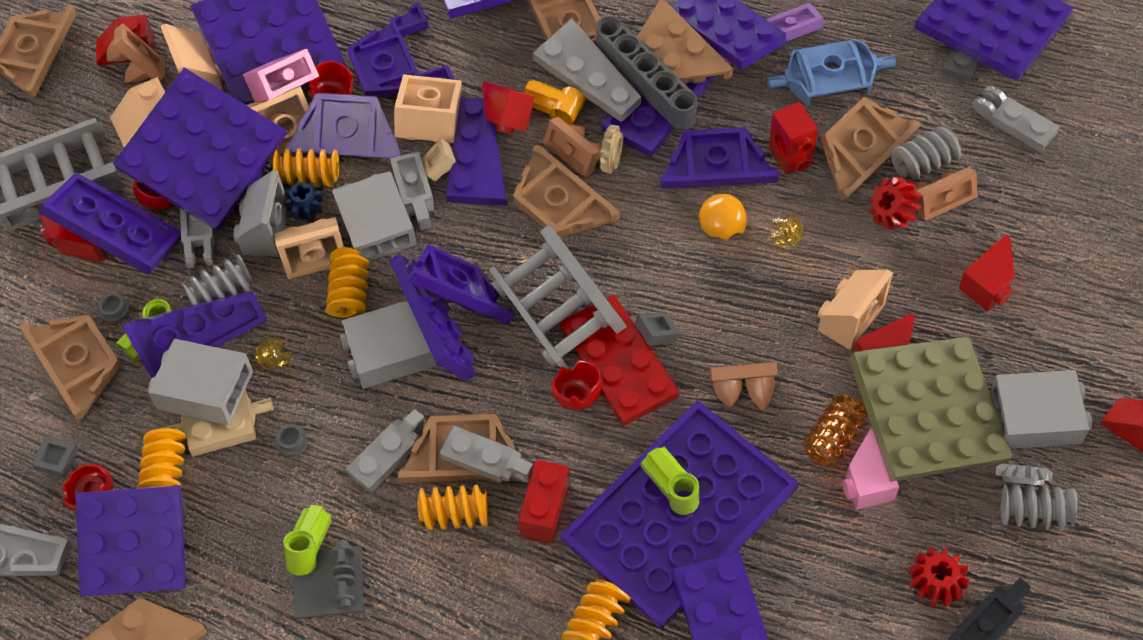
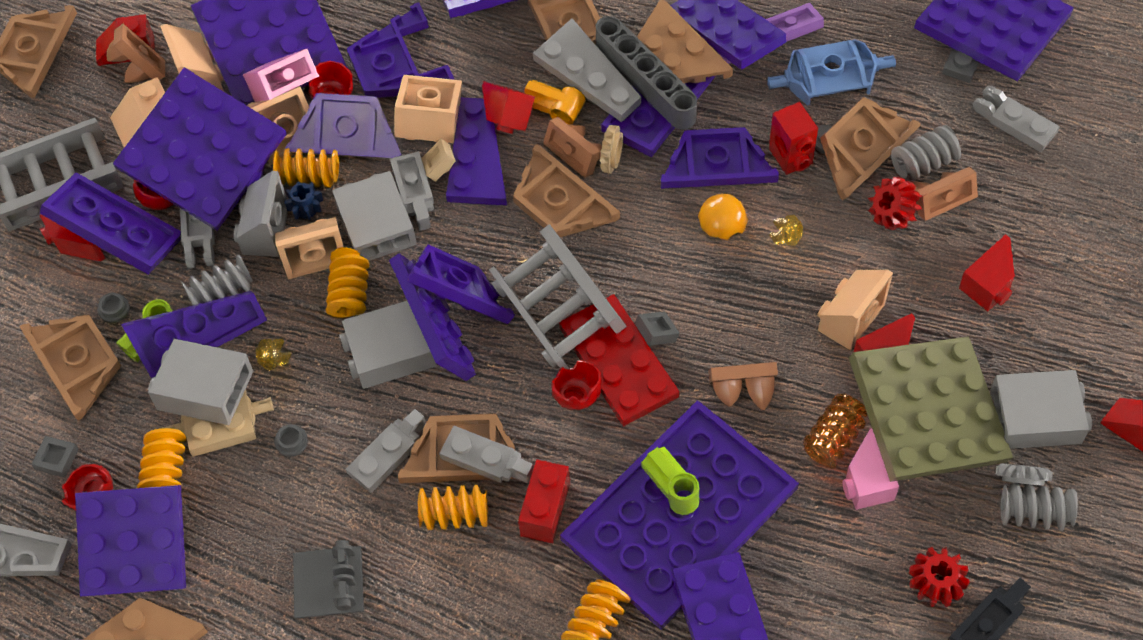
(305, 540): lime piece -> none

